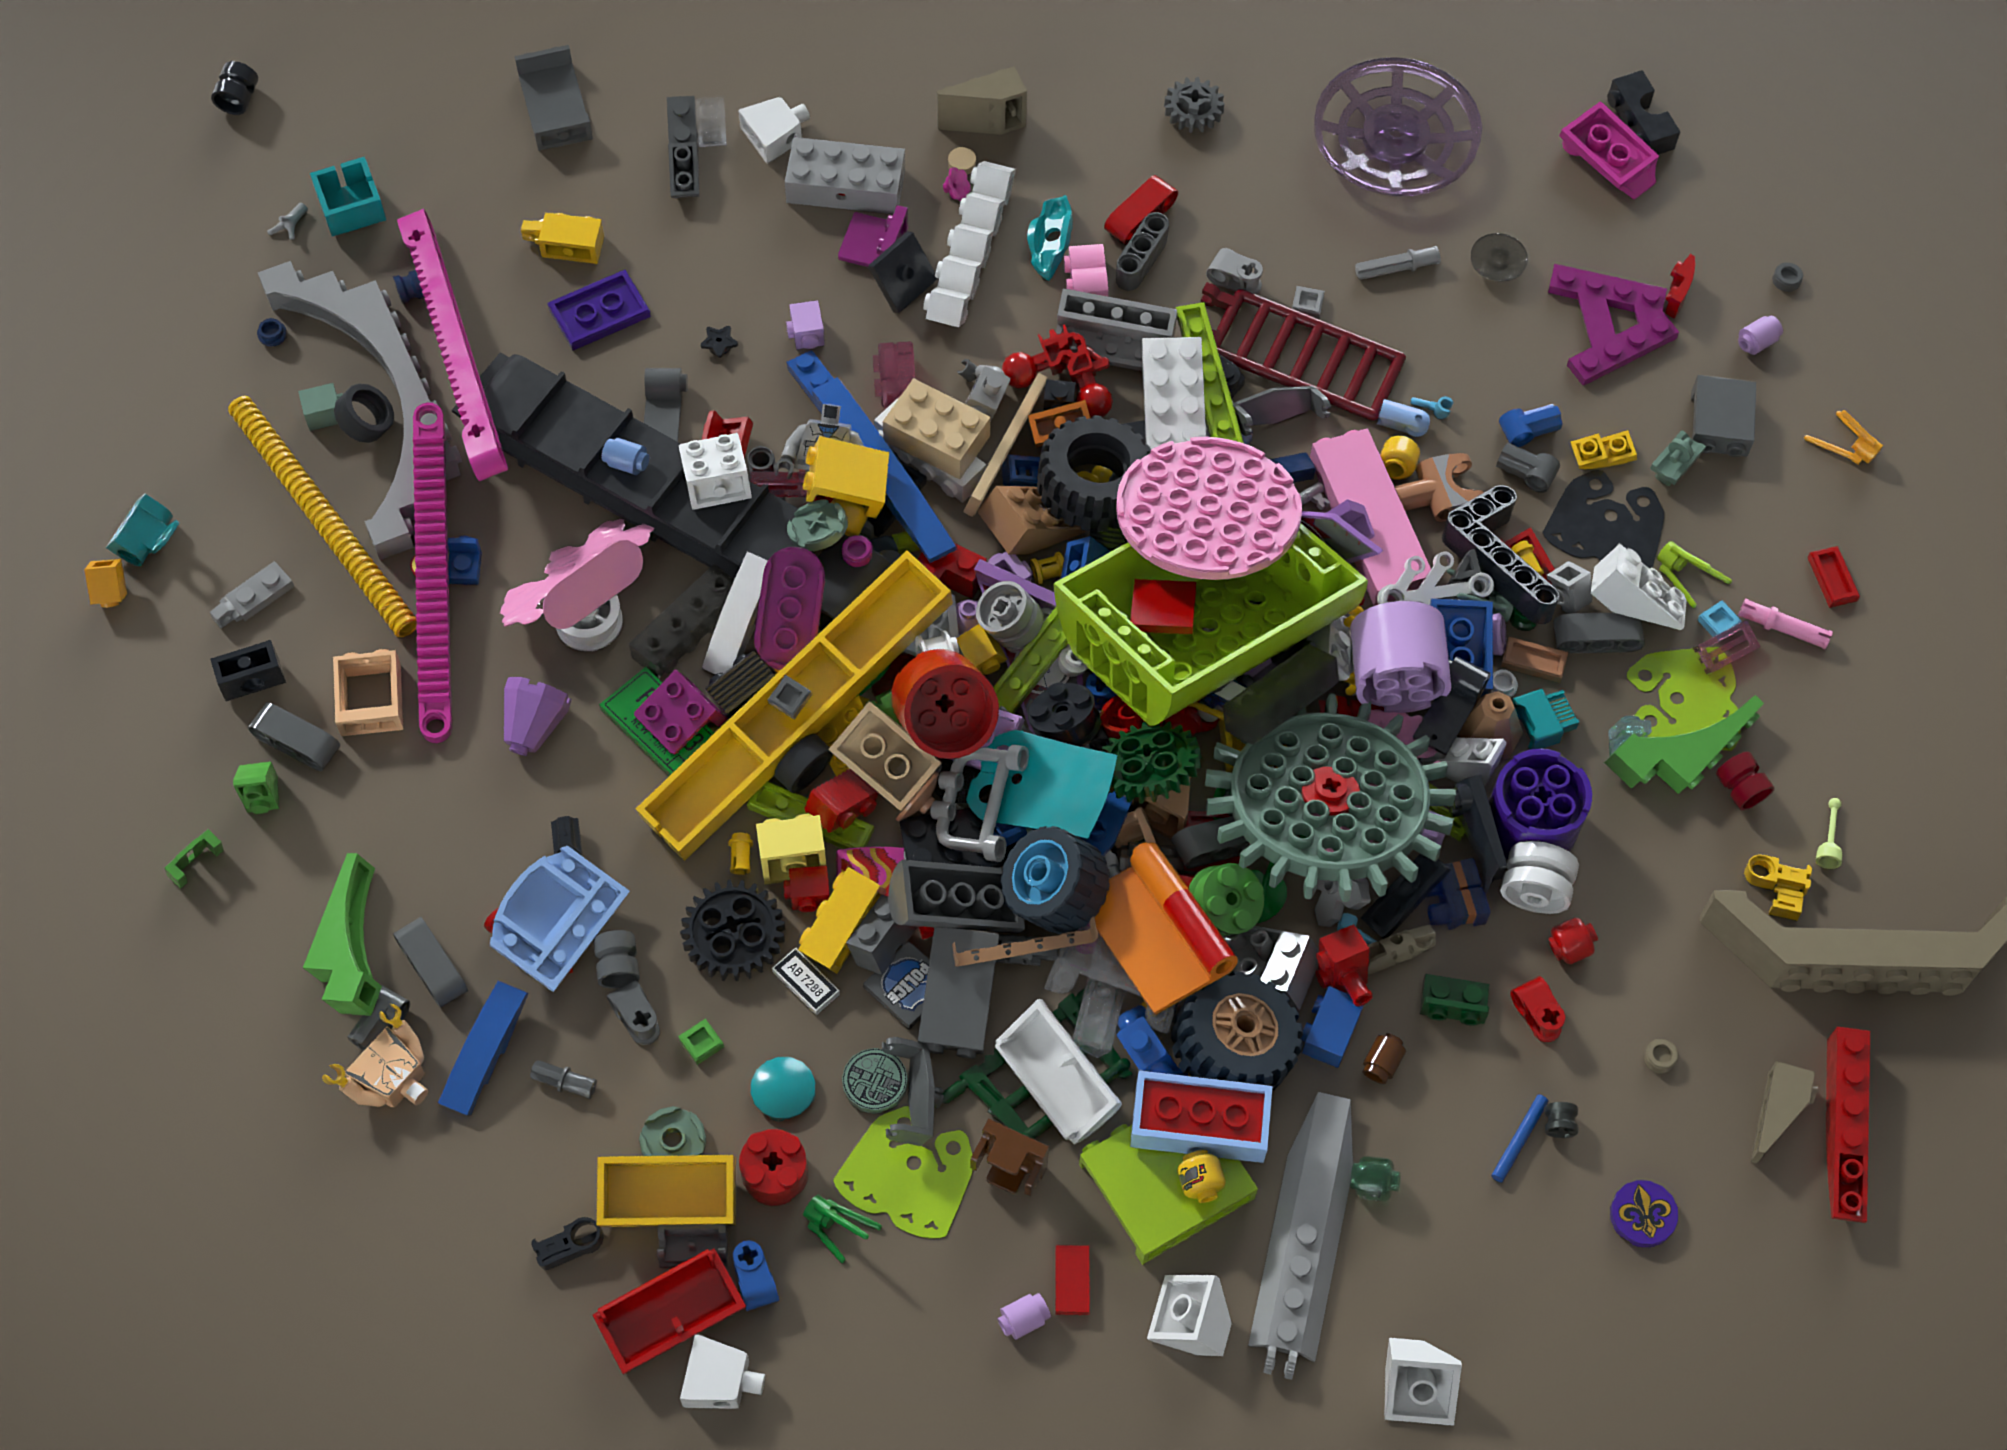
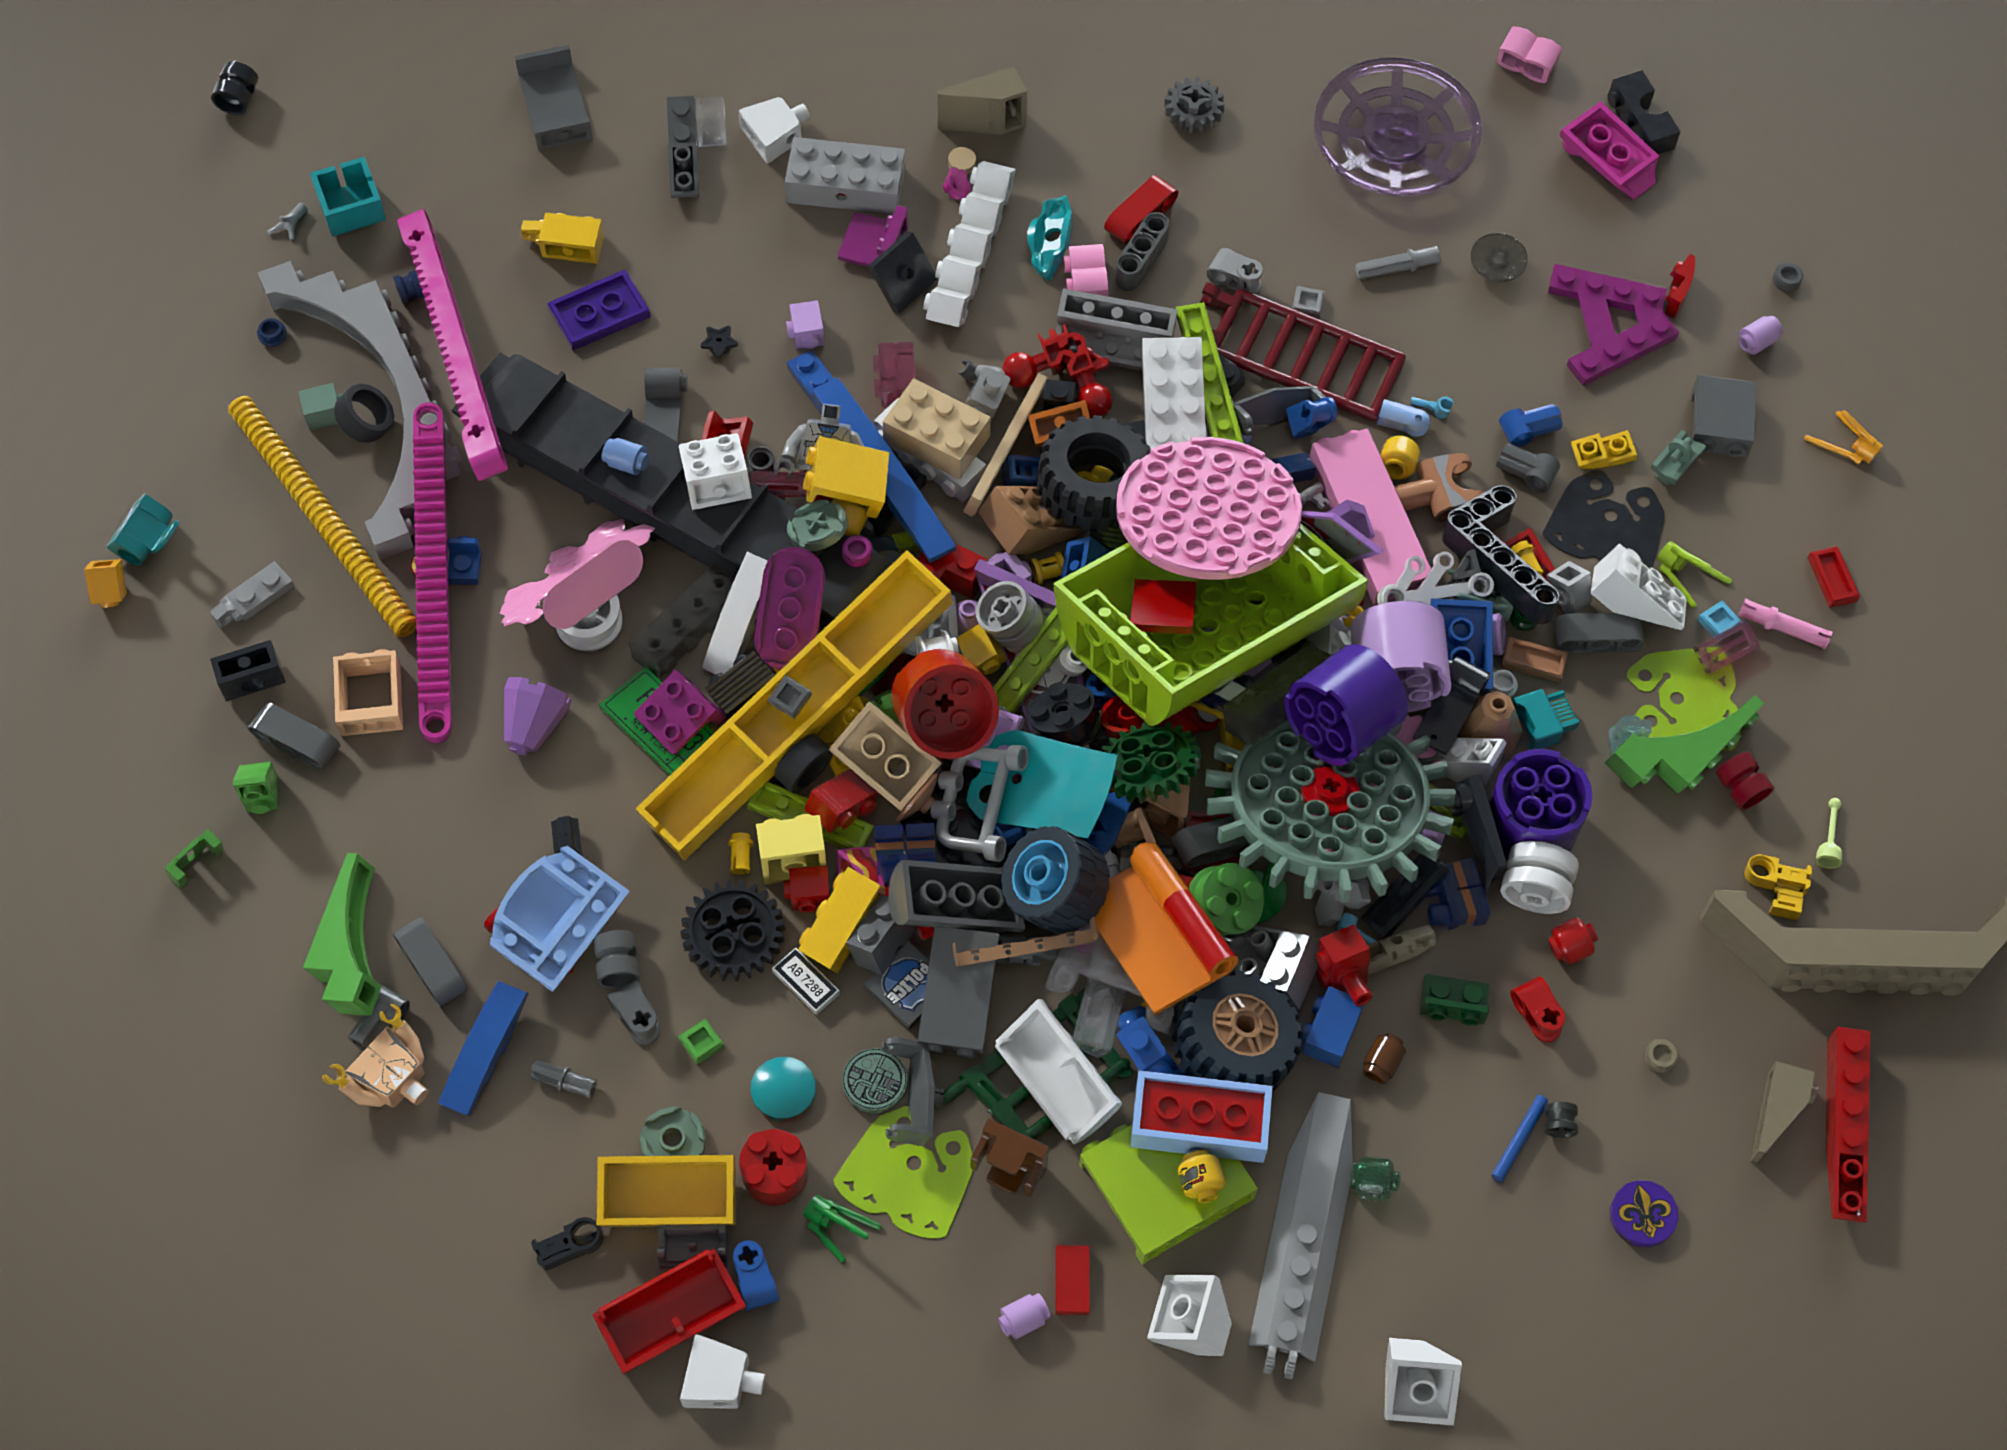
(890, 846): none -> clear blue hips
(1311, 416): none -> blue piece
(1346, 704): none -> dark purple brick
(1529, 54): none -> bright pink brick

